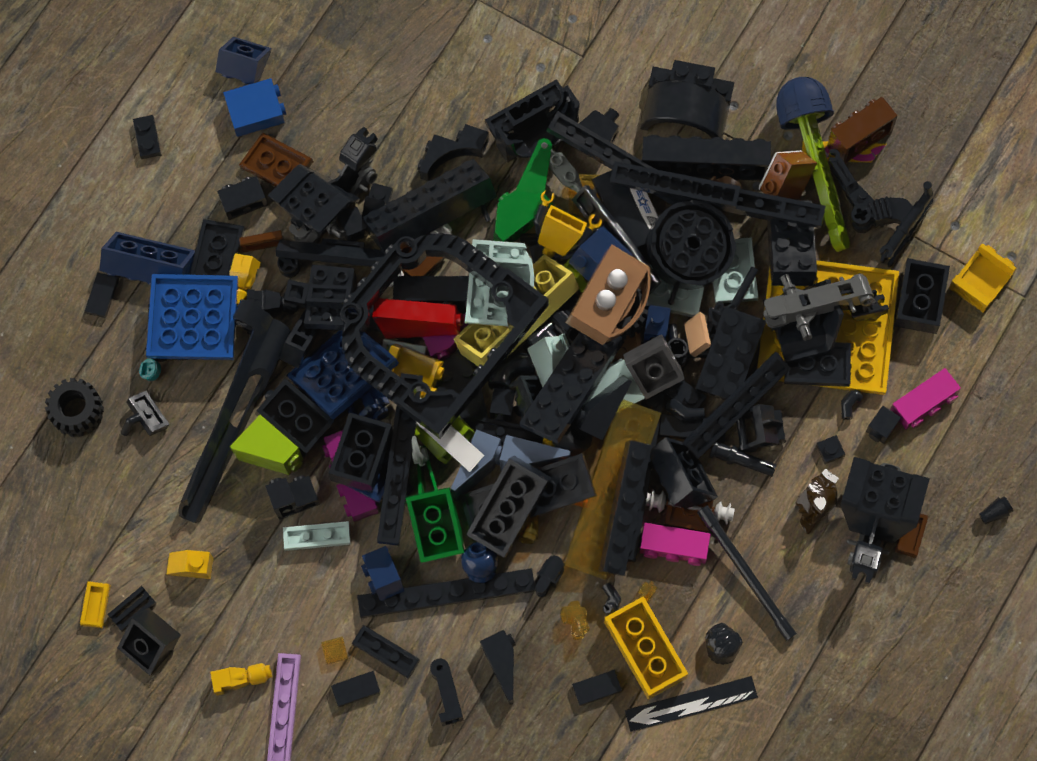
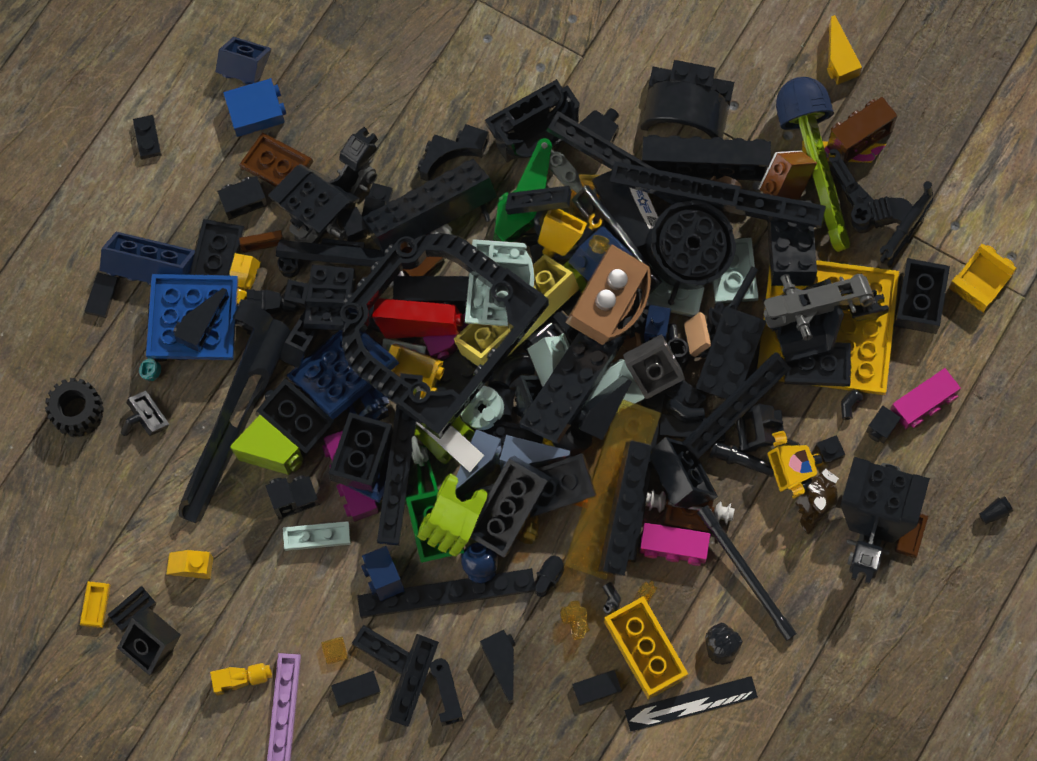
(198, 323): none -> black slope
(412, 680): none -> black plate
(451, 519): none -> lime piece
(489, 415): none -> light aqua plate
(538, 200): none -> black plate
(599, 244): none -> clear yellow plate
(793, 464): none -> torso
(842, 60): none -> yellow slope

